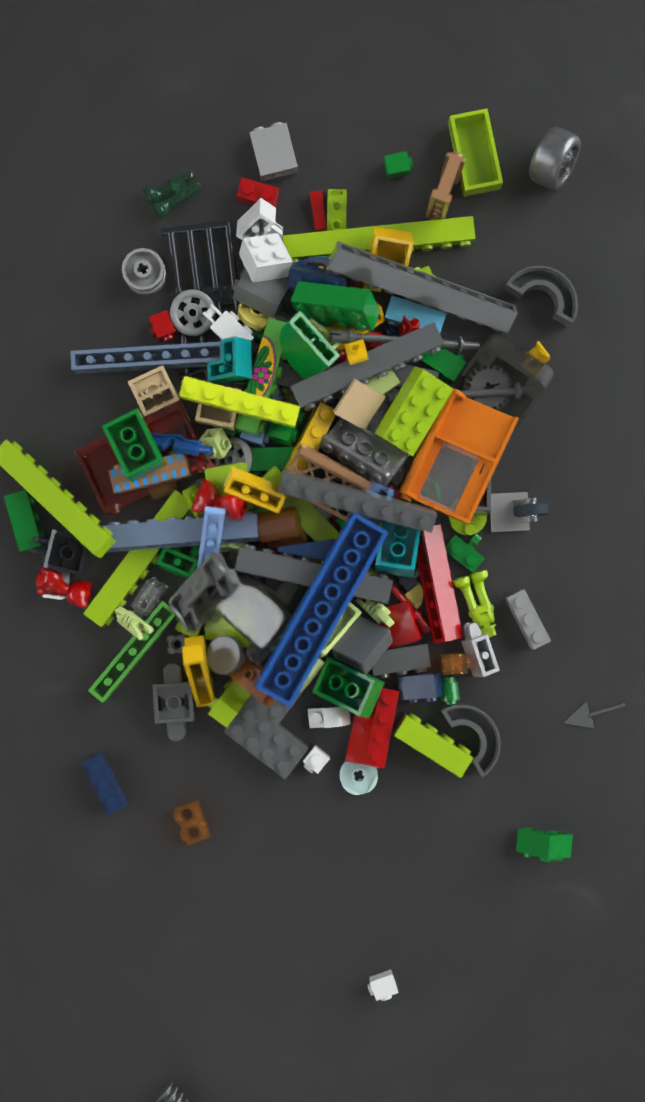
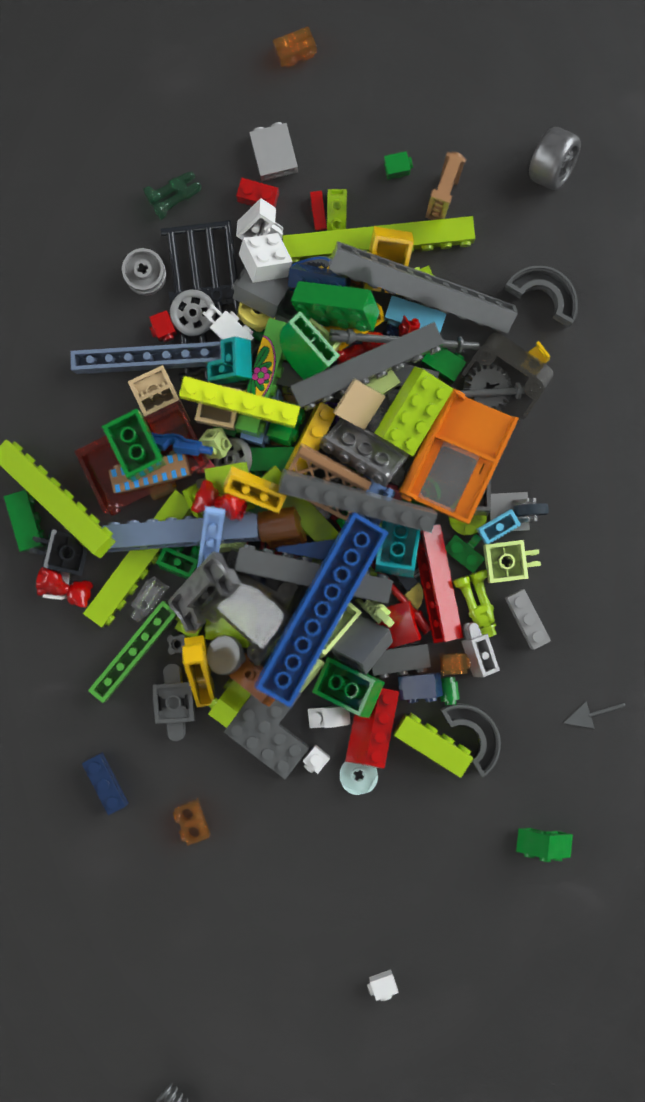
(132, 622): yellowish green hinge -> none
(295, 47): none -> clear orange brick
(356, 352): yellow bracket -> none
(474, 140): lime piece -> none
(498, 527): none -> medium azure brick
(515, 553): none -> yellowish green hinge

